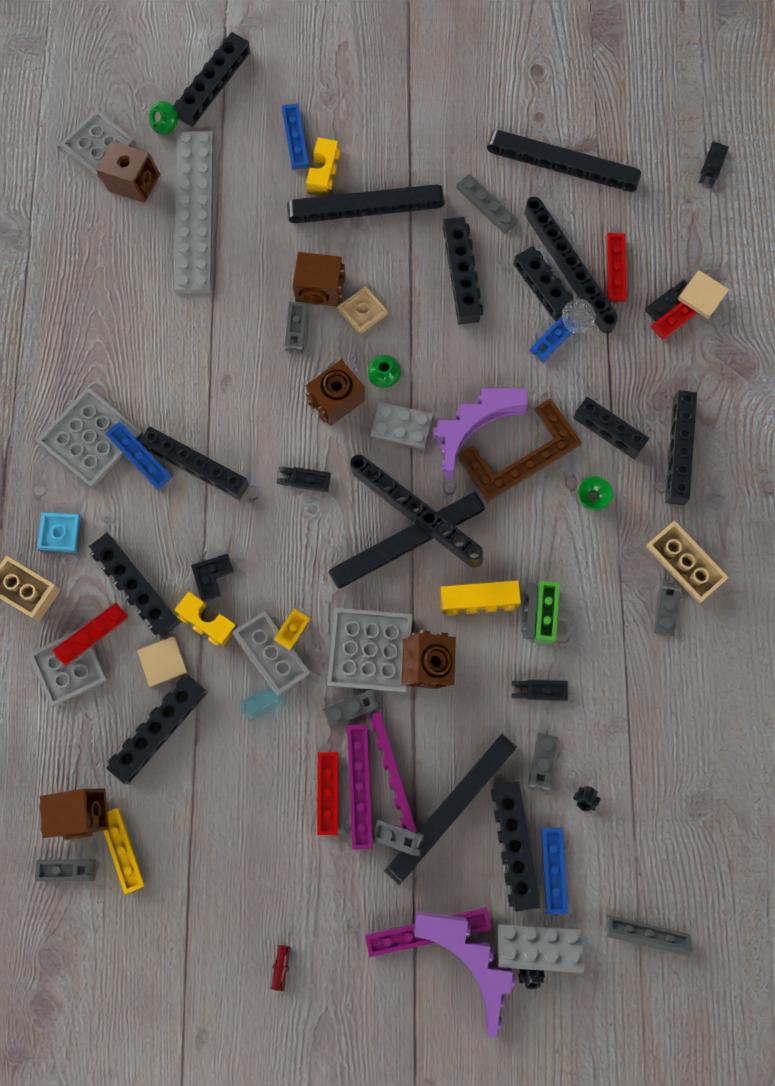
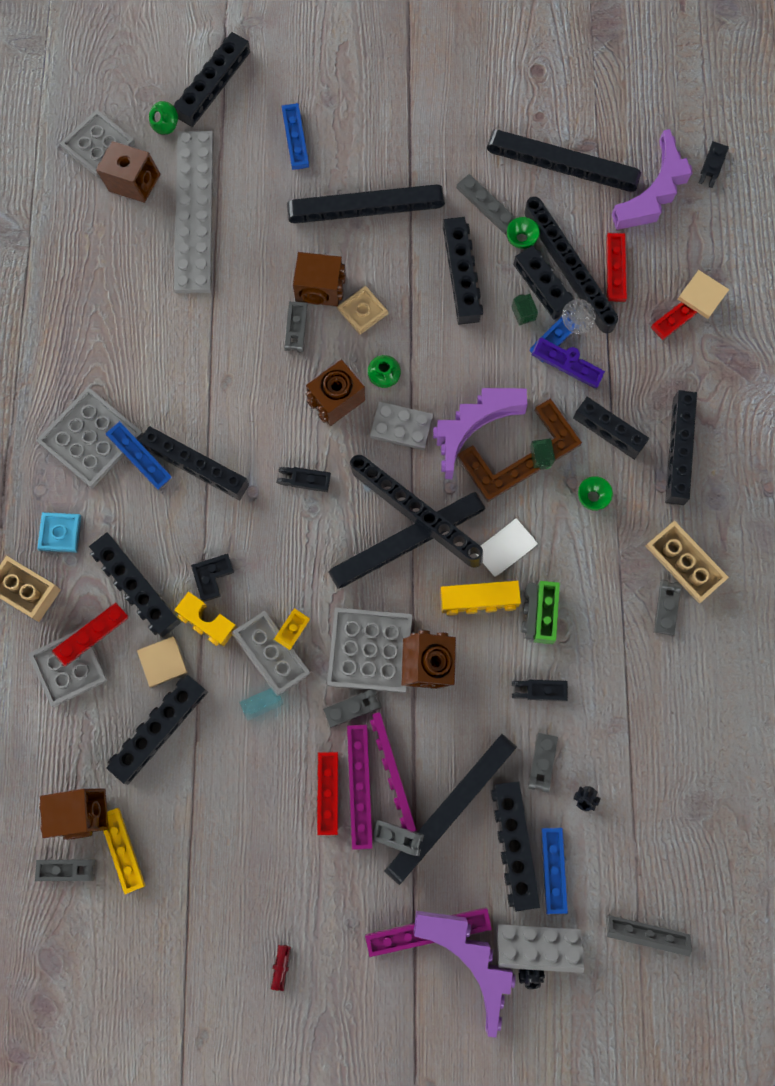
(320, 180): yellow arch -> none
(506, 547): none -> white sticker
(522, 226): none -> green piece
(524, 309): none -> clear green brick
(542, 453): none -> clear green brick
(568, 362): none -> dark purple hinge
(647, 206): none -> medium lavender arch
(665, 302): black hinge -> none

